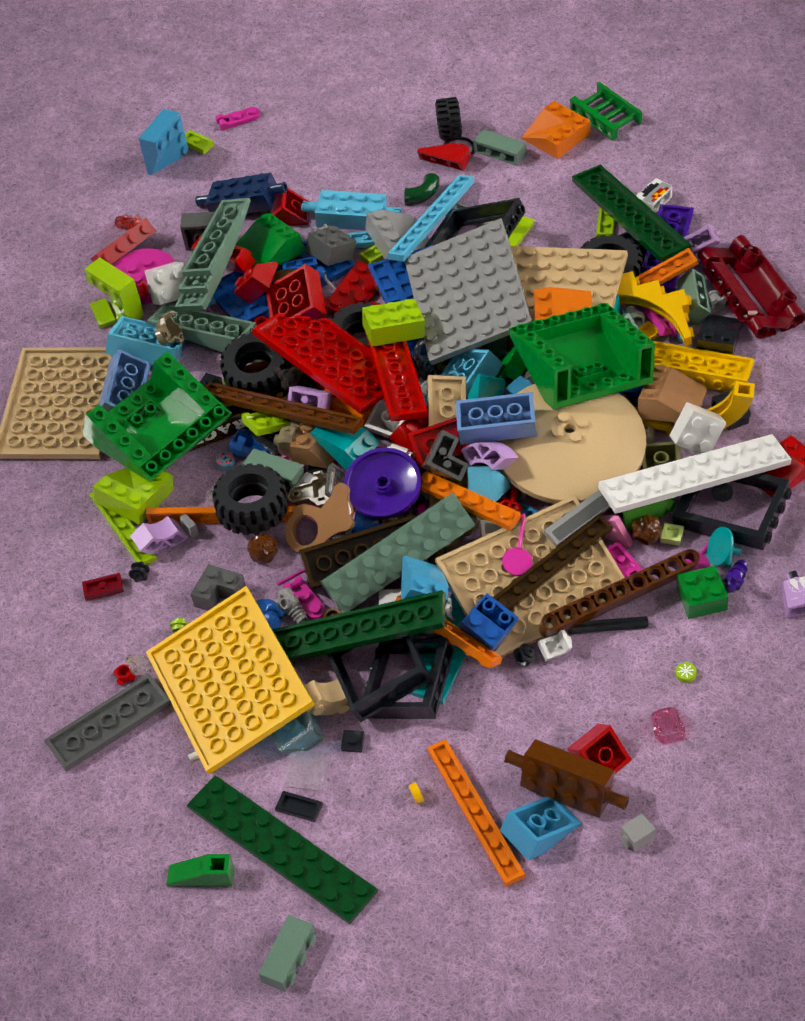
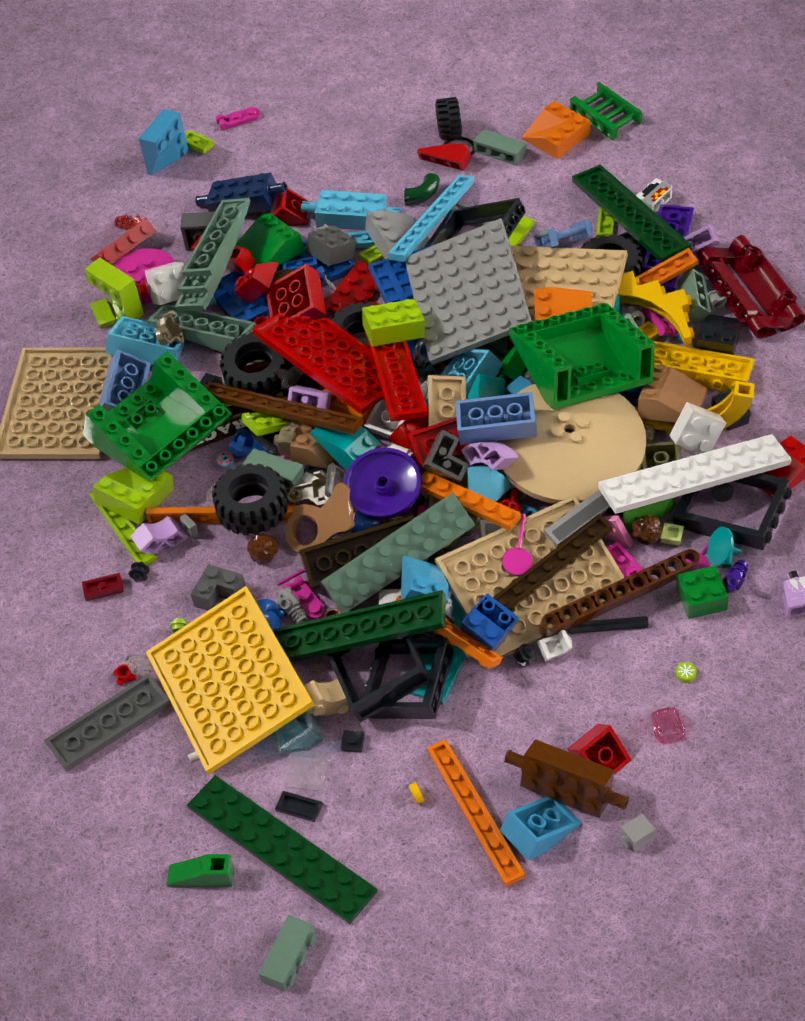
(577, 231): none -> medium blue fence

